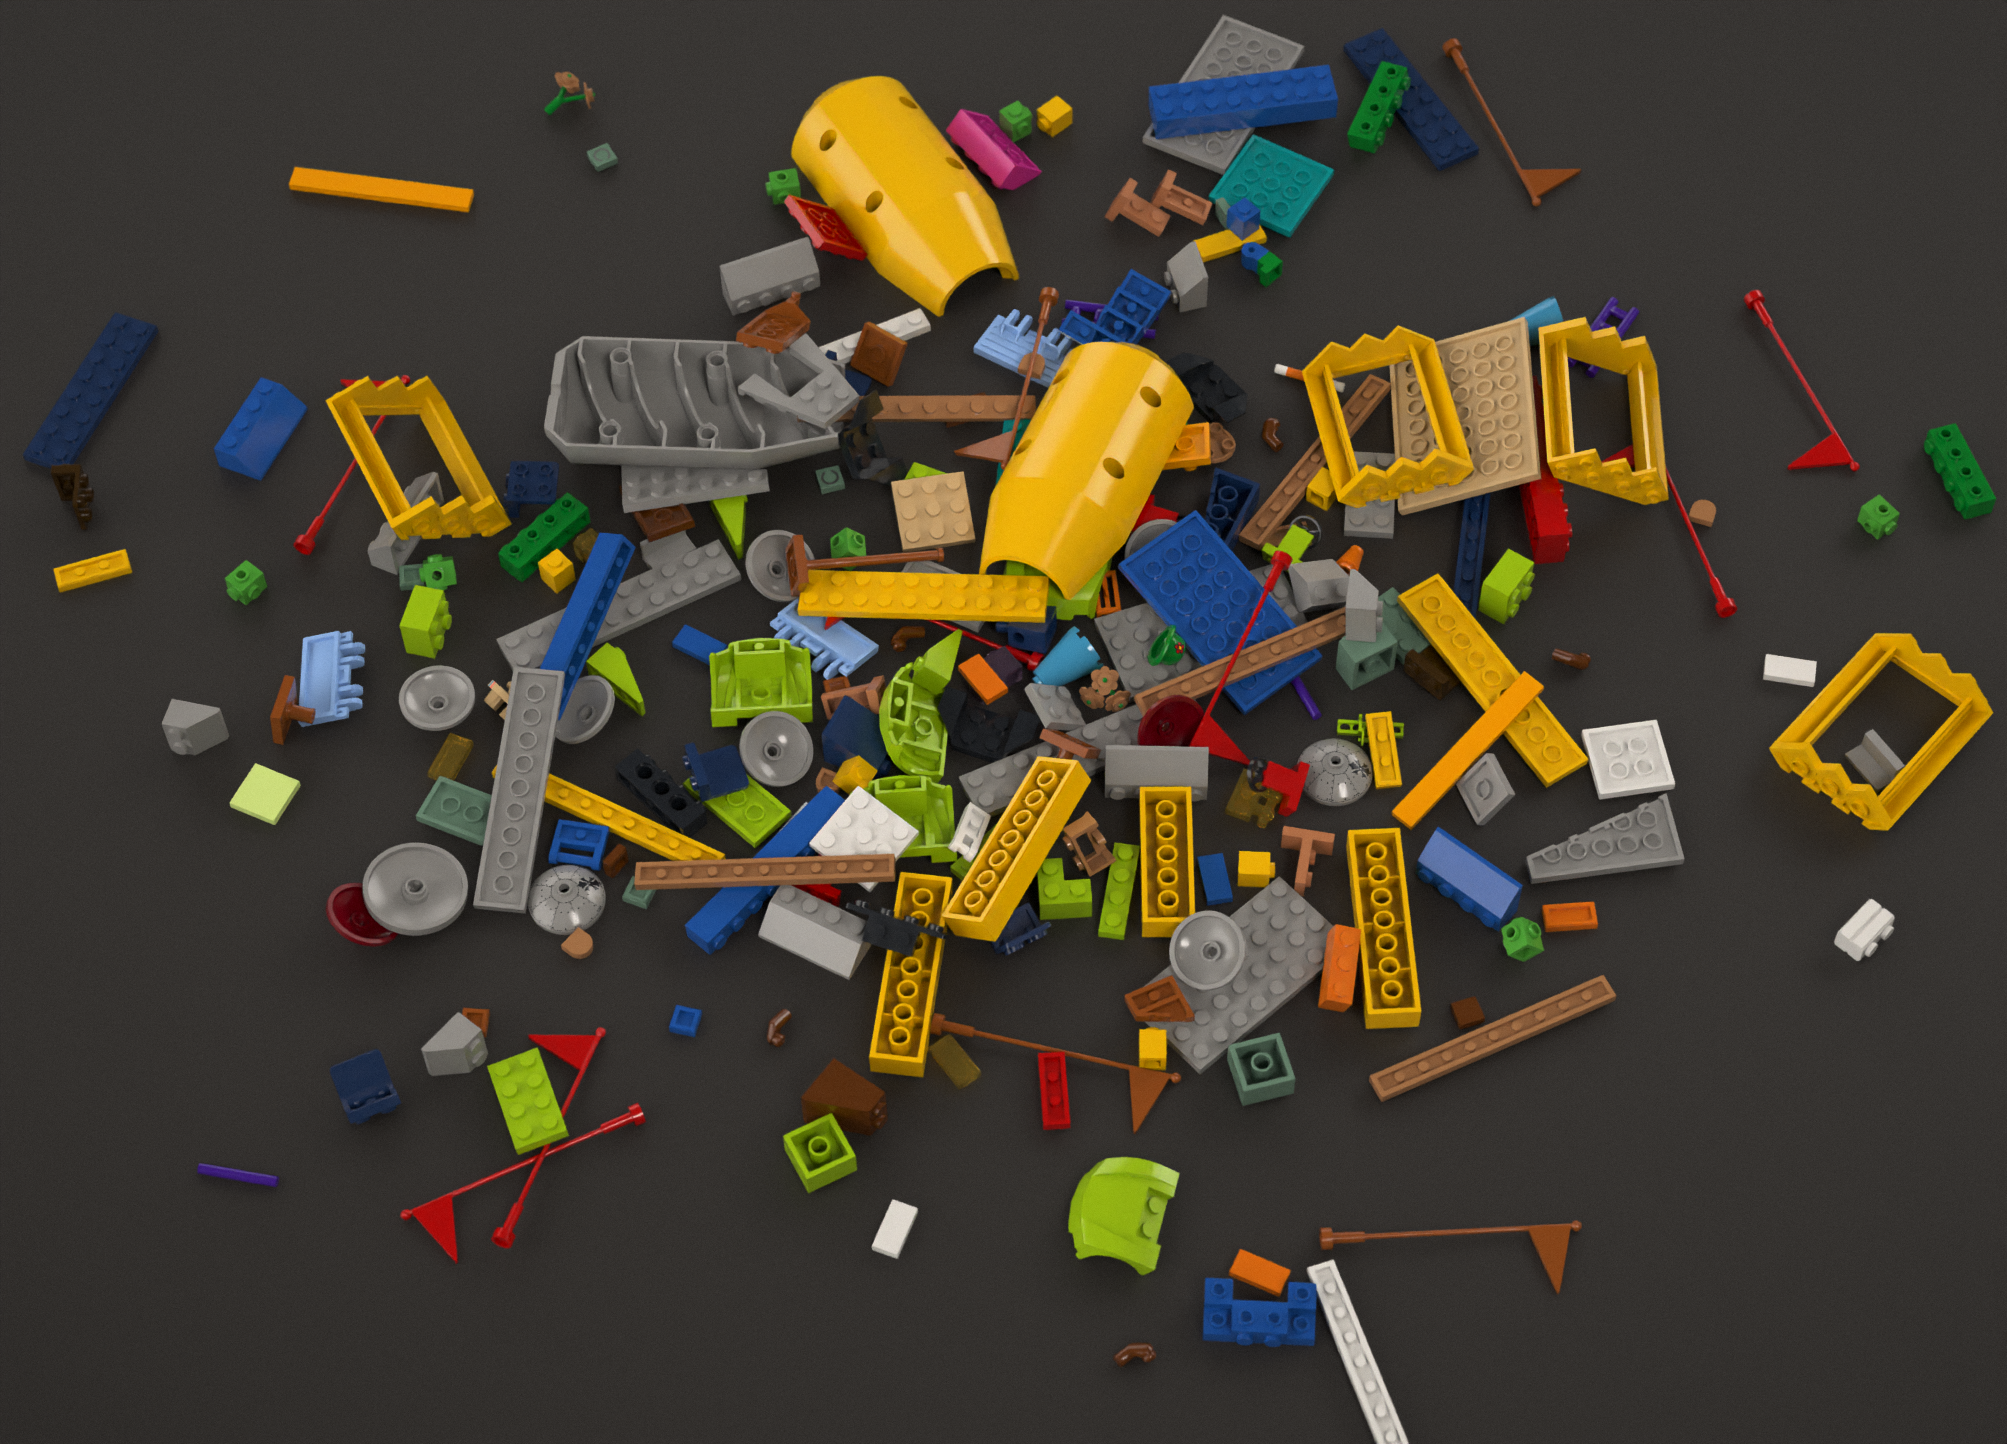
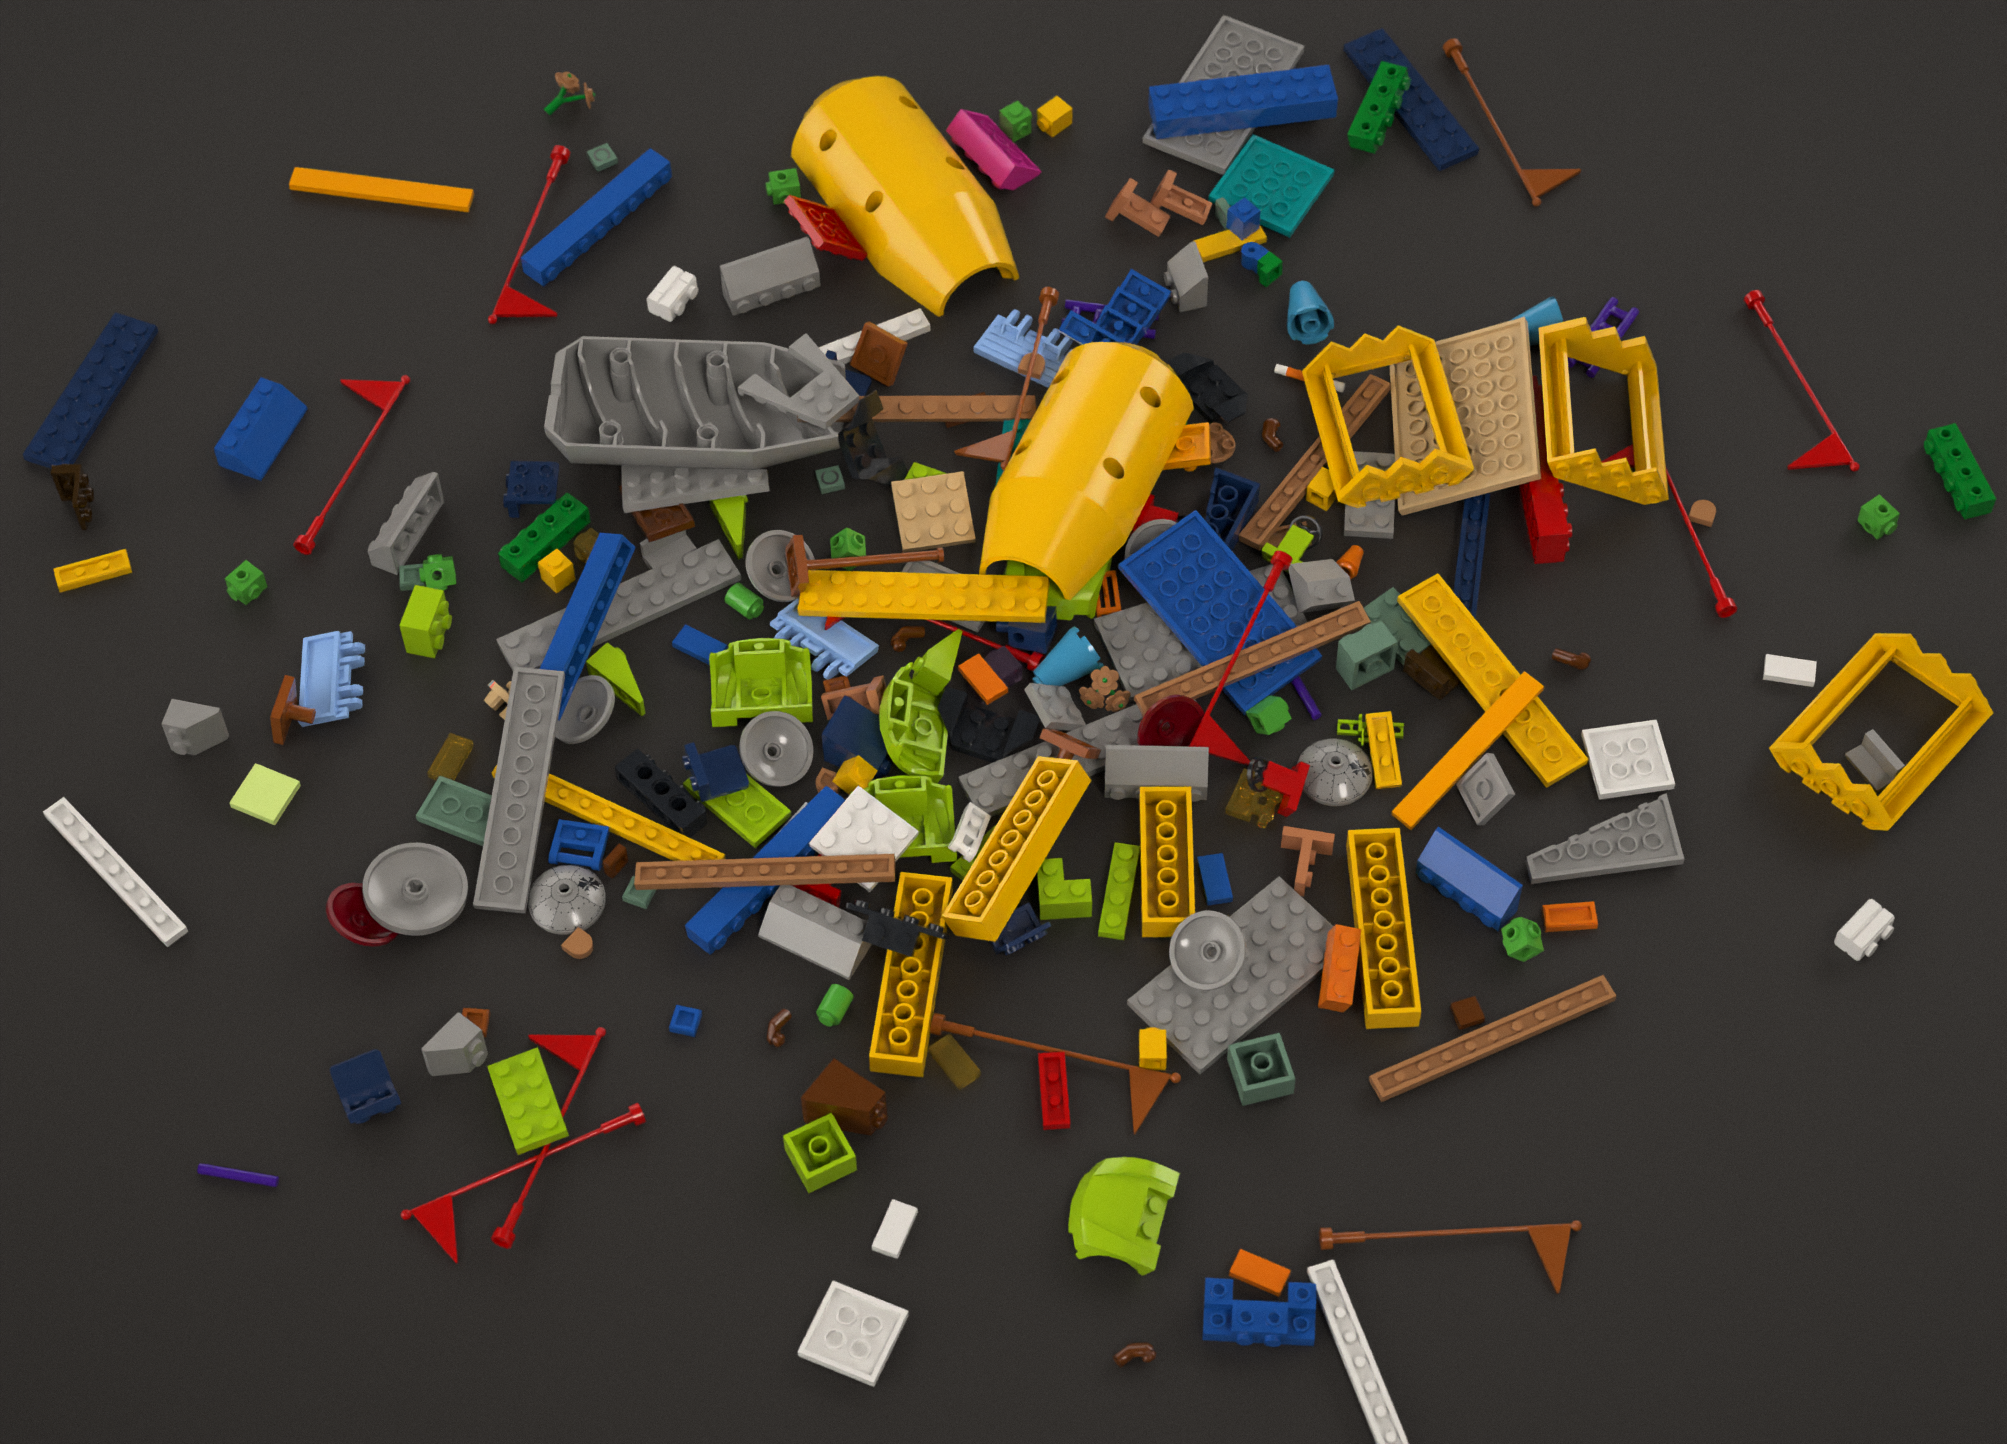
(115, 872): none -> white plate
(437, 688): light grey dish -> none
(471, 513): yellow door -> none
(511, 302): none -> red piece
(596, 217): none -> blue brick
(672, 294): none -> white brick
(744, 601): none -> bright green brick
(776, 326): dark orange hinge -> none
(834, 1005): none -> bright green brick
(853, 1333): none -> white plate
(1096, 860): medium nougat window -> none
(1159, 1003): dark orange wing -> none
(1167, 648): green hat -> none
(1255, 869): yellow brick -> none
(1269, 715): none -> bright green brick
(1307, 314): none -> dark azure cone
(1362, 609): light grey slope -> none
(1506, 586): lime brick -> none

